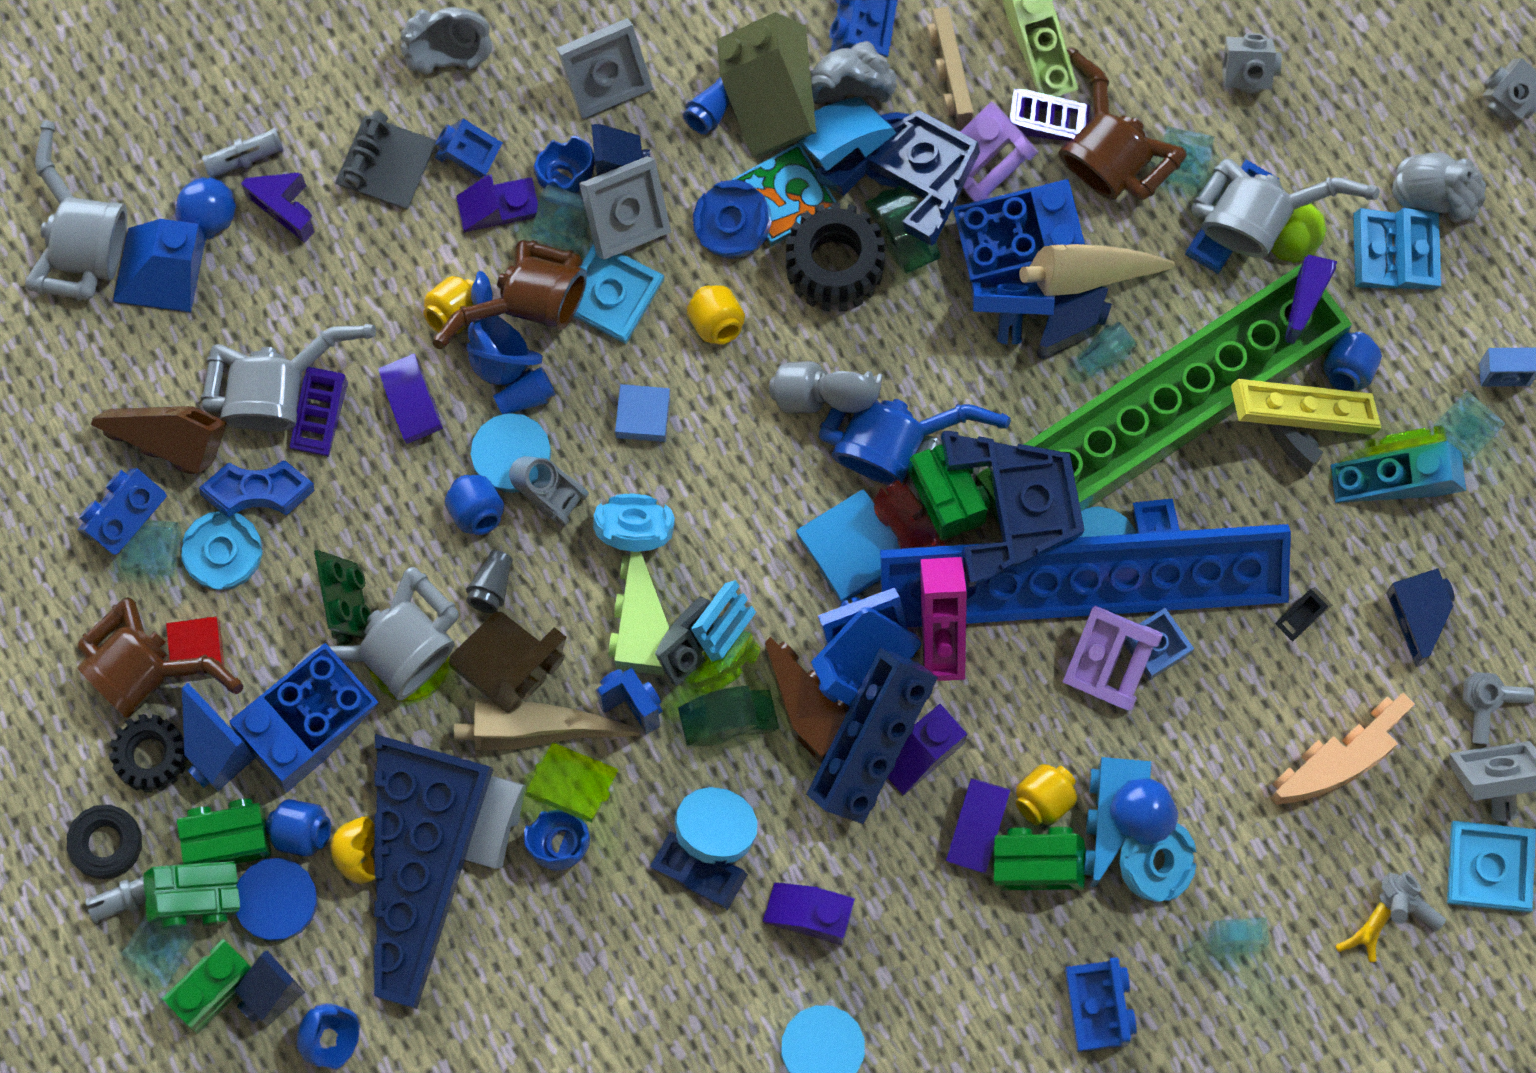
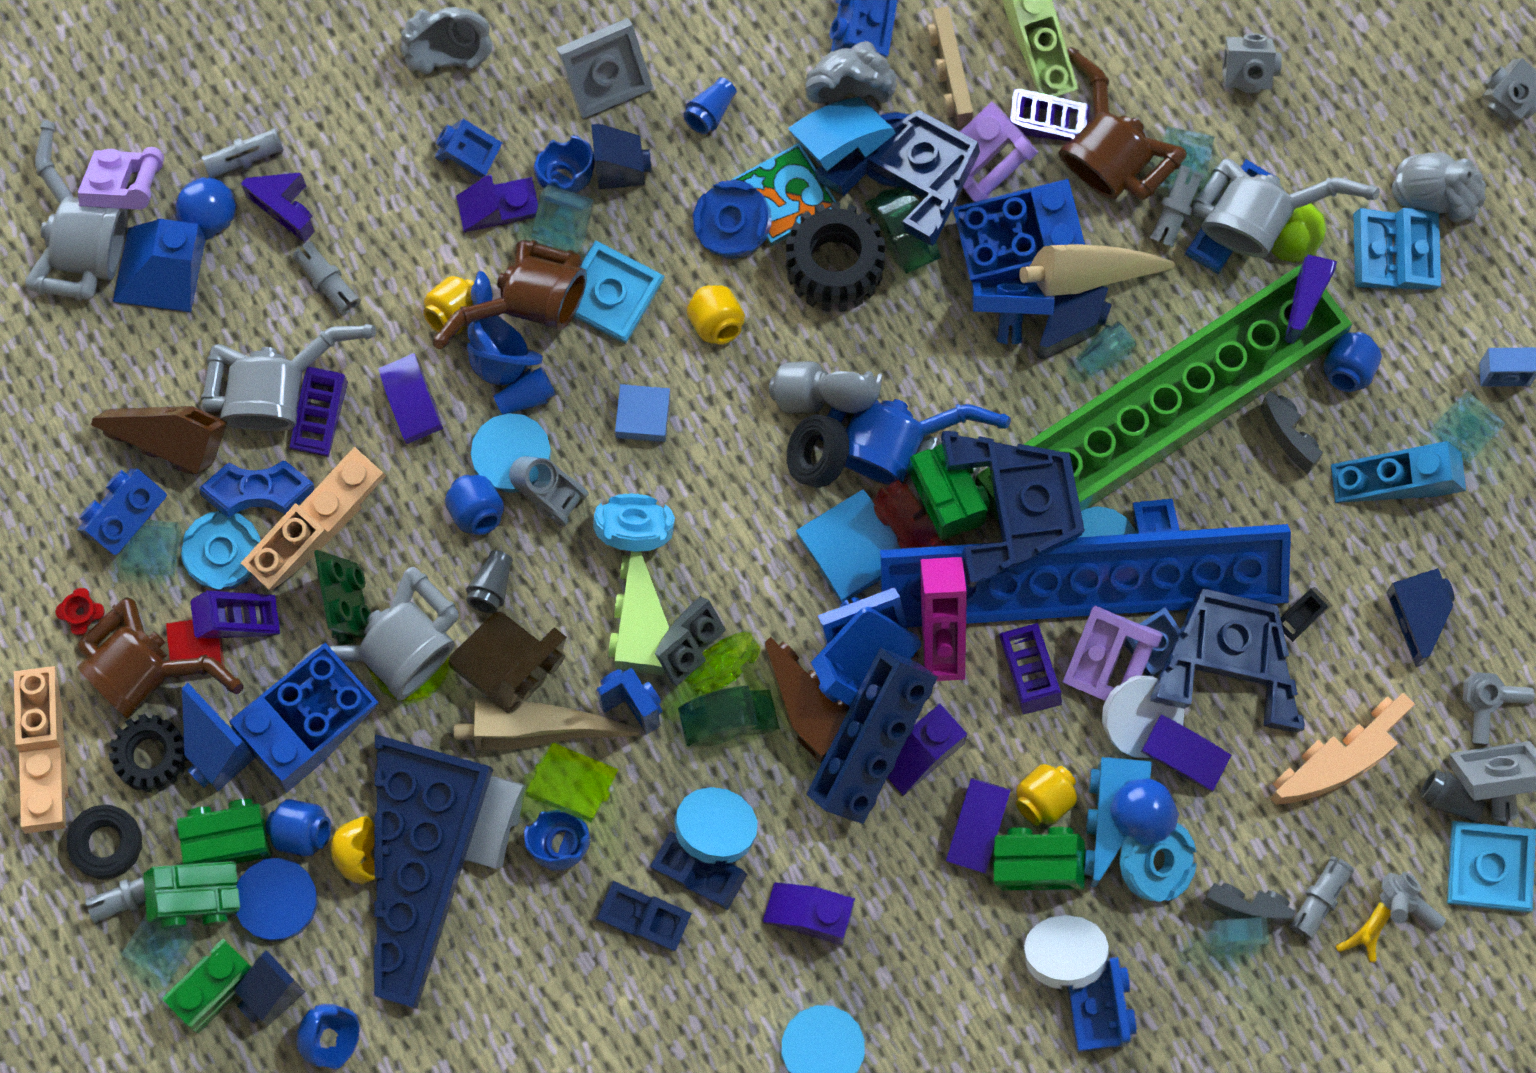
(41, 750): none -> light nougat slope
(68, 611): none -> red plate
(109, 175): none -> lavender plate
(210, 615): none -> dark purple slope
(315, 521): none -> light nougat slope
(326, 278): none -> light grey pin
(386, 161): dark grey hinge -> none
(625, 207): light grey tile -> none
(643, 916): none -> dark blue slope
(727, 627): medium azure tile -> none
(769, 82): olive slope -> none
(833, 456): none -> black tyre
(1041, 698): none -> dark purple slope
(1066, 952): none -> white tile
(1131, 714): none -> white tile
(1177, 206): none -> light grey pin
(1186, 752): none -> dark purple slope
(1231, 902): none -> dark grey slope
(1237, 641): none -> dark blue wing
(1305, 407): light yellow tile -> none
(1321, 897): none -> light grey pin
(1405, 440): clear neon green tile -> none
(1448, 795): none -> dark grey cone

